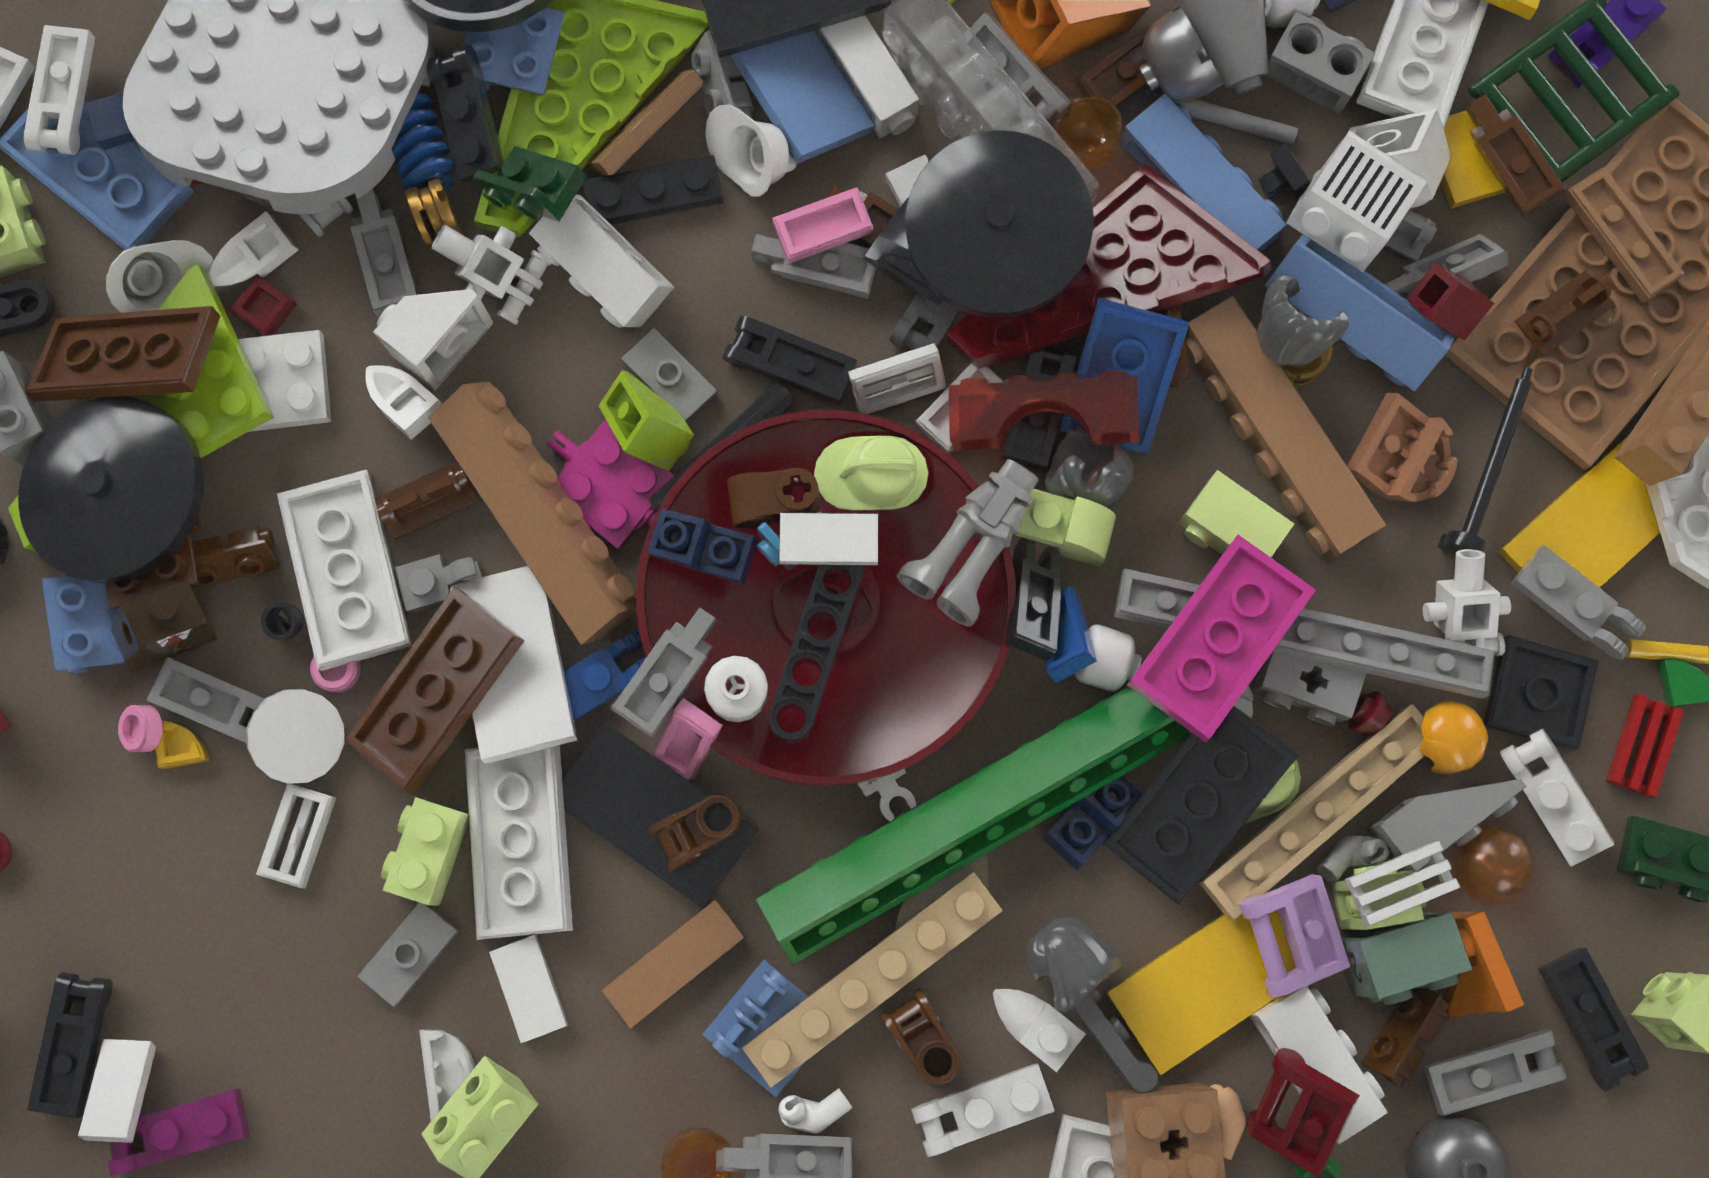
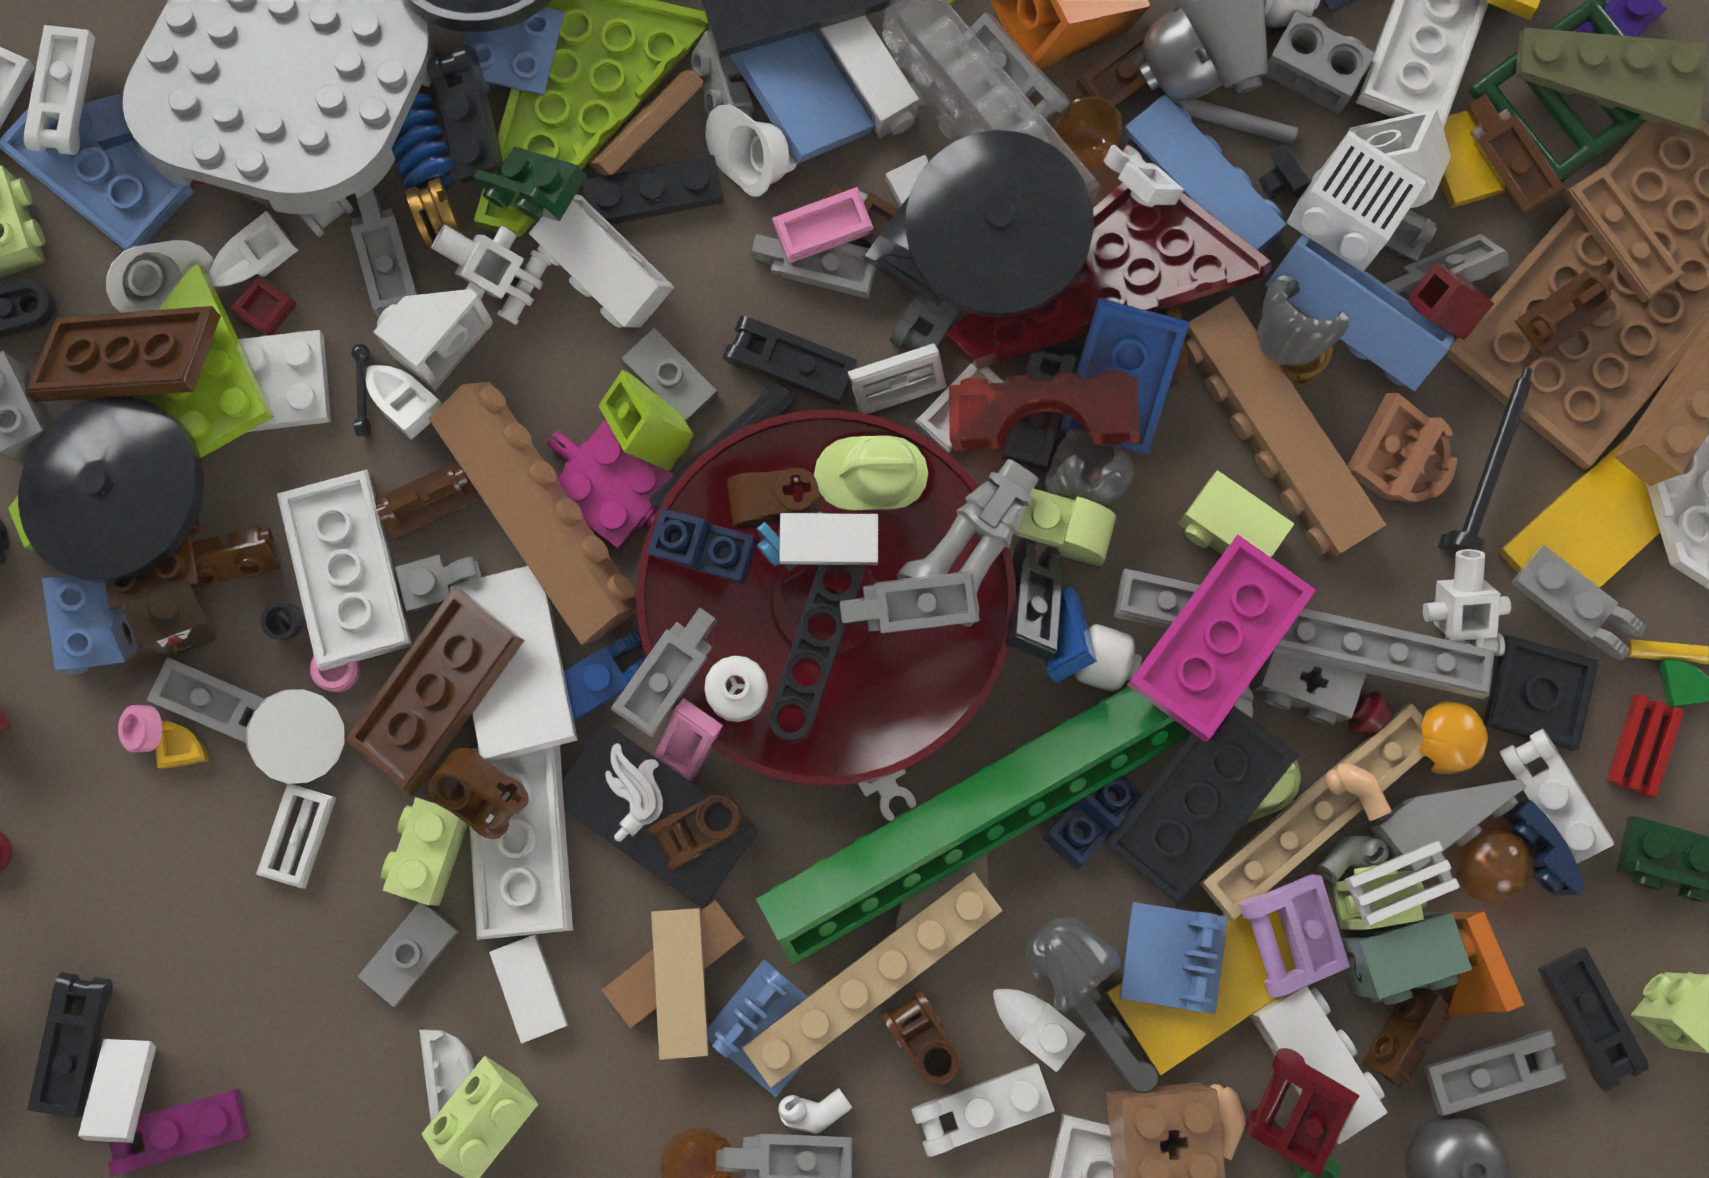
(361, 425): none -> black hinge
(474, 790): none -> reddish brown piece
(638, 789): none -> white piece
(680, 983): none -> tan tile
(915, 603): none -> light grey hinge
(1146, 180): none -> white plate
(1173, 957): none -> medium blue hinge
(1361, 783): none -> light nougat arm
(1553, 859): none -> dark blue slope
(1634, 73): none -> olive wing

